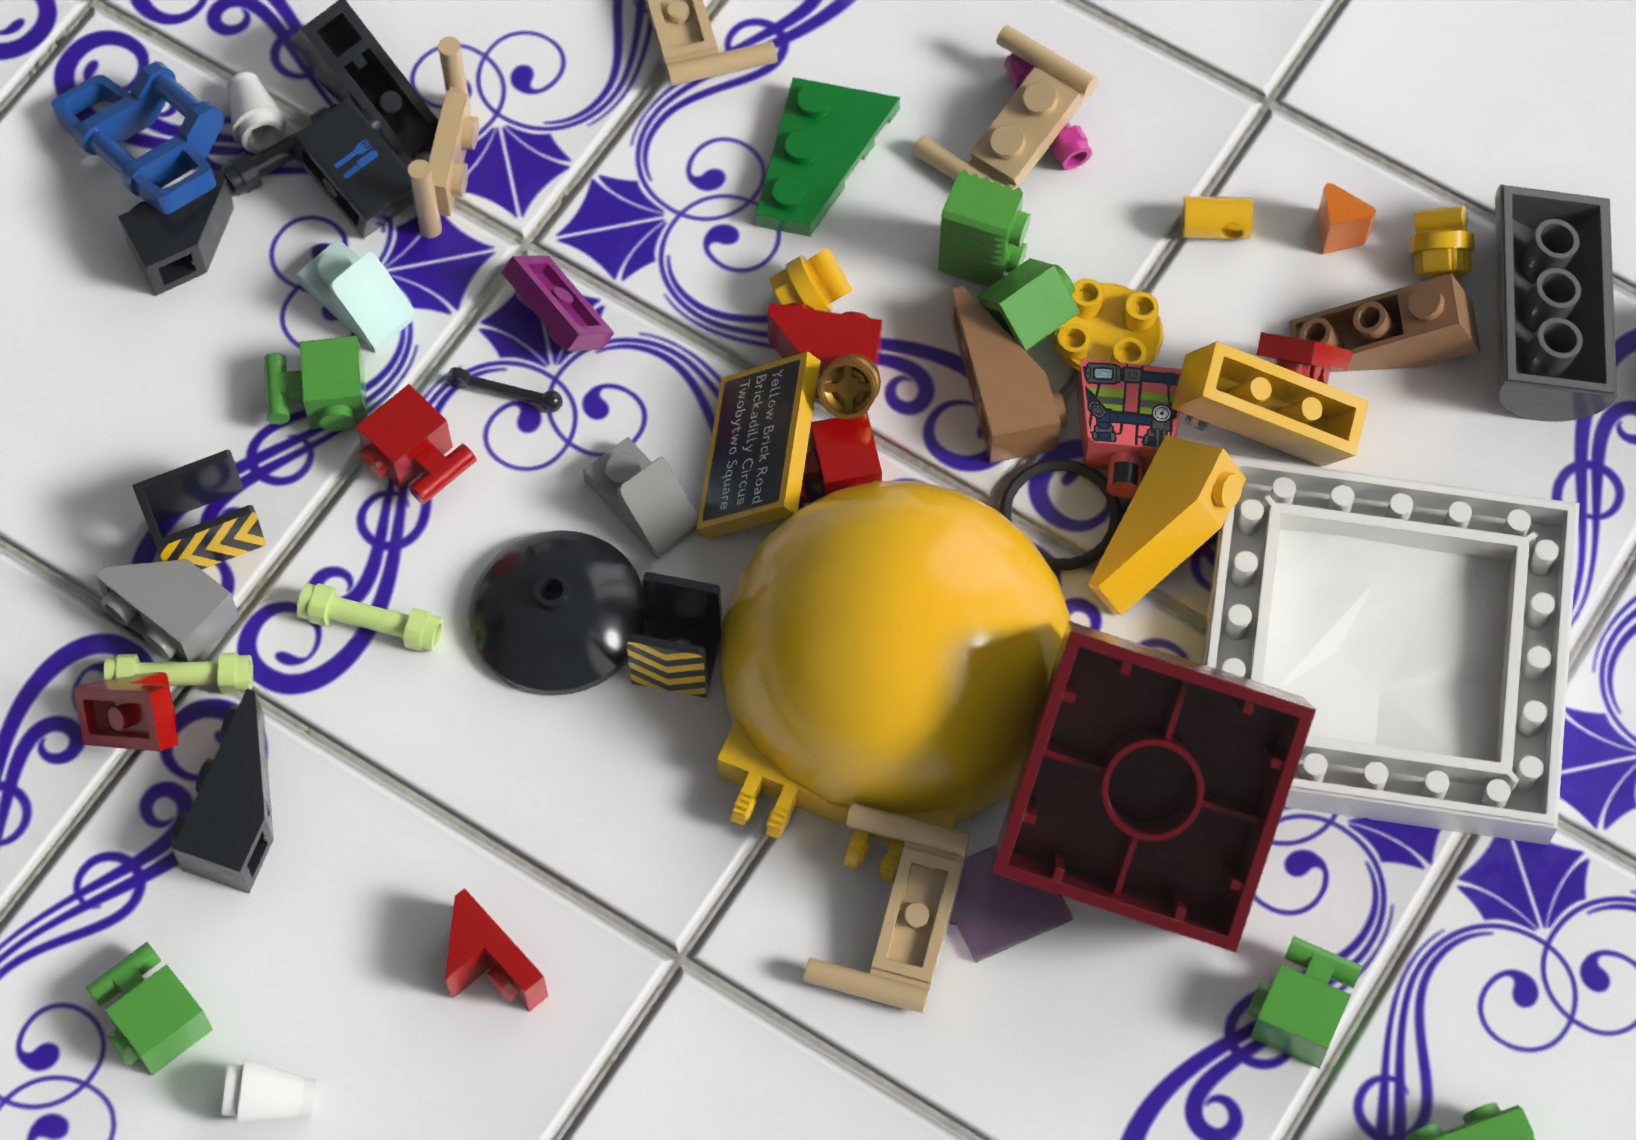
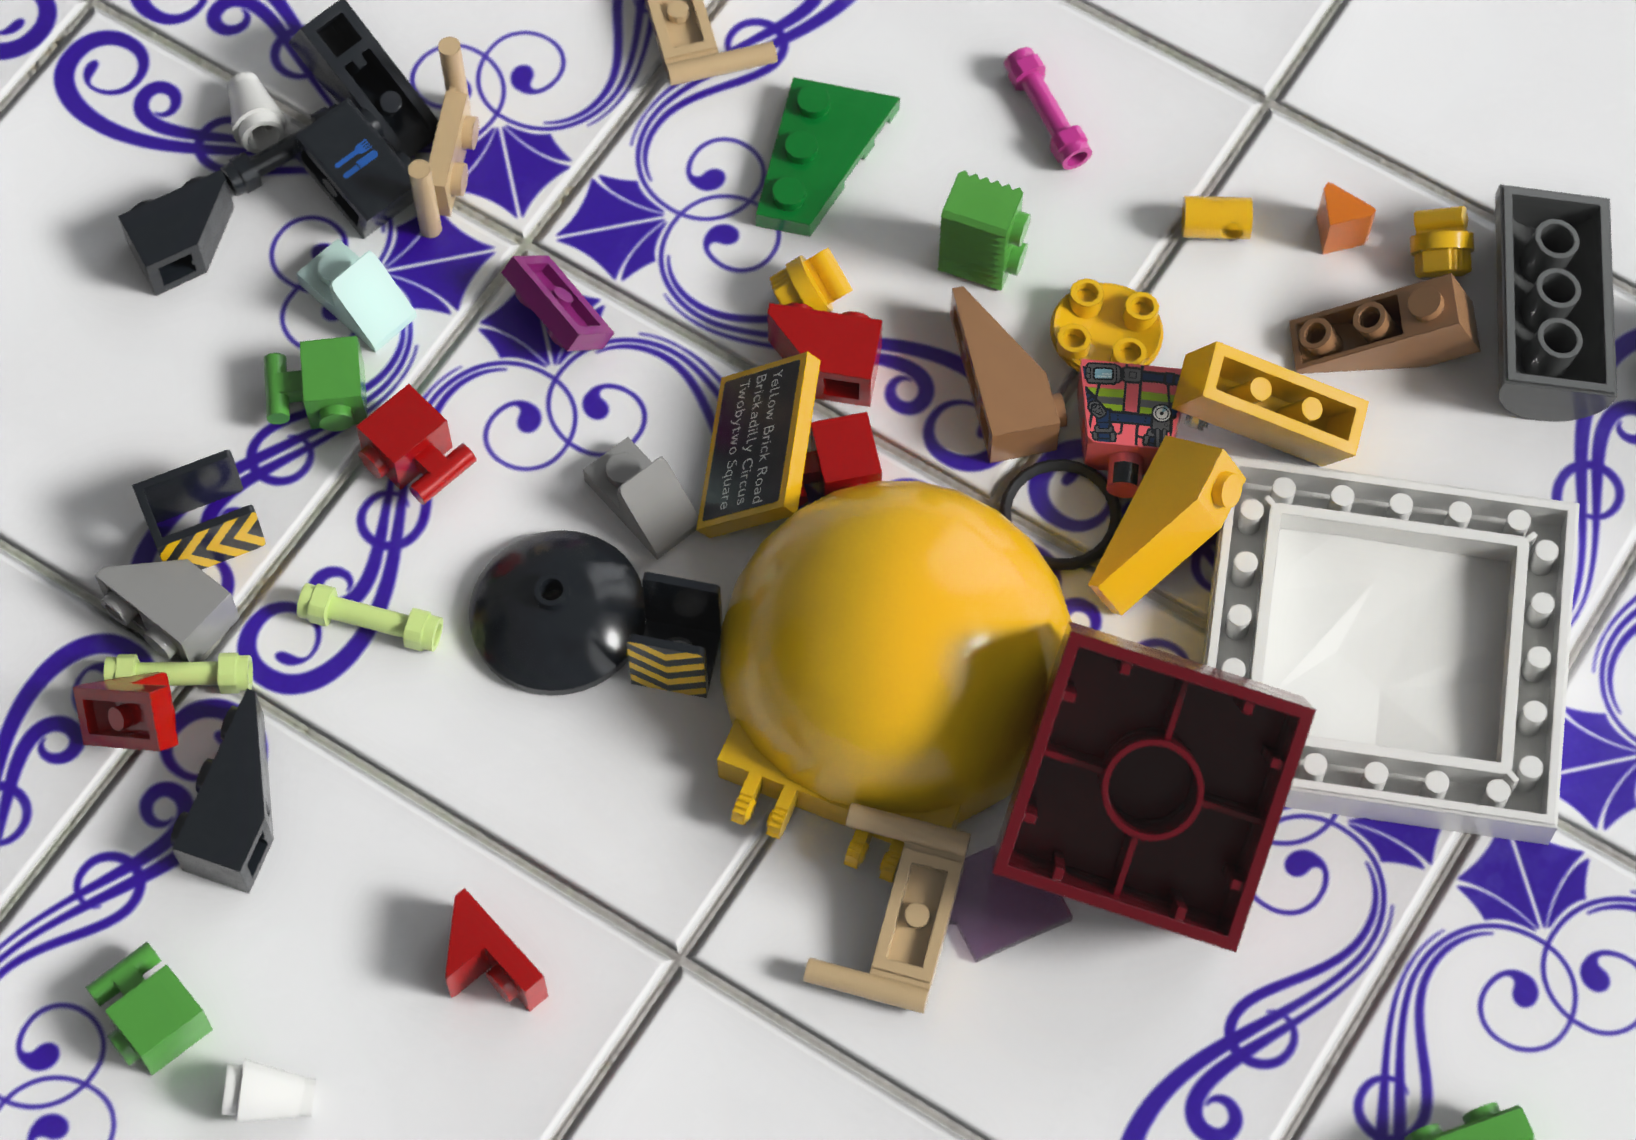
(134, 113): blue bar -> none
(459, 378): black hinge -> none
(845, 395): pearl gold wheel -> none
(1025, 123): tan plate -> none
(1031, 301): bright green brick -> none
(1300, 1009): bright green brick -> none
(1303, 356): red plate -> none

